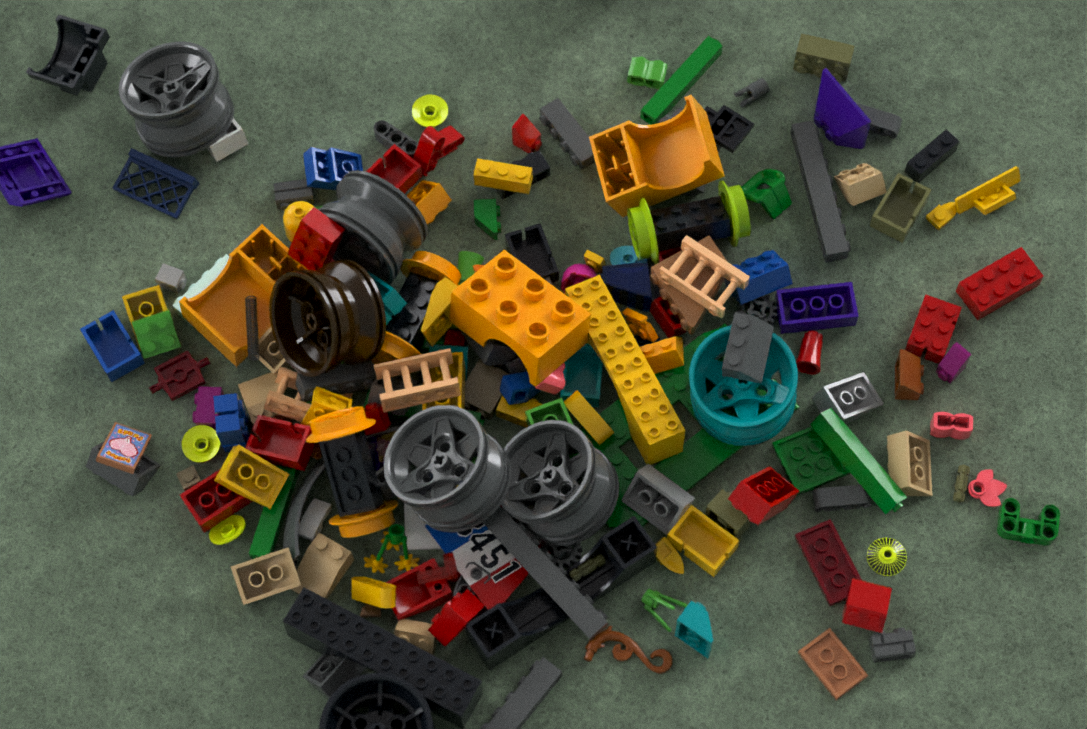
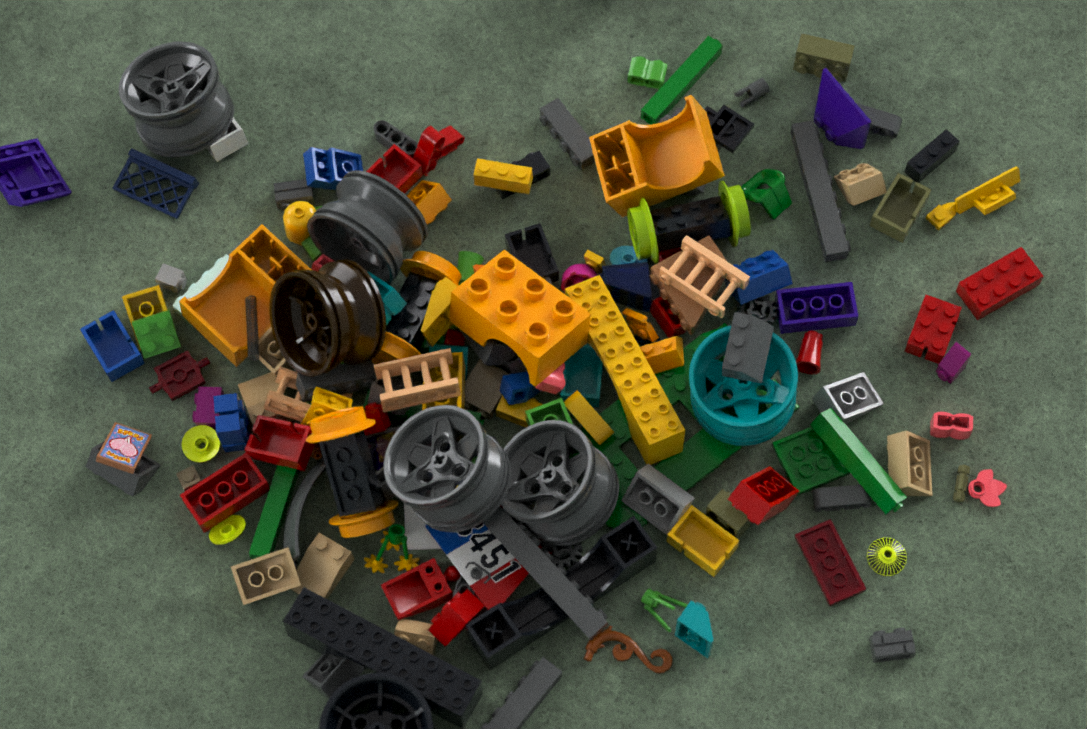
(77, 57): black piece -> none
(251, 476): yellow slope -> none
(312, 519): white slope -> none
(315, 240): red brick -> none
(370, 611): medium nougat tile -> none
(373, 592): yellow beam -> none
(427, 104): neon yellow dish -> none
(449, 571): clear red piece -> none
(486, 216): green slope -> none
(526, 135): red slope -> none
(587, 567): olive axle -> none
(669, 556): yellow plate -> none
(833, 664): nougat tile -> none
(866, 605): red slope -> none
(908, 376): dark orange slope -> none
(1028, 530): green beam -> none

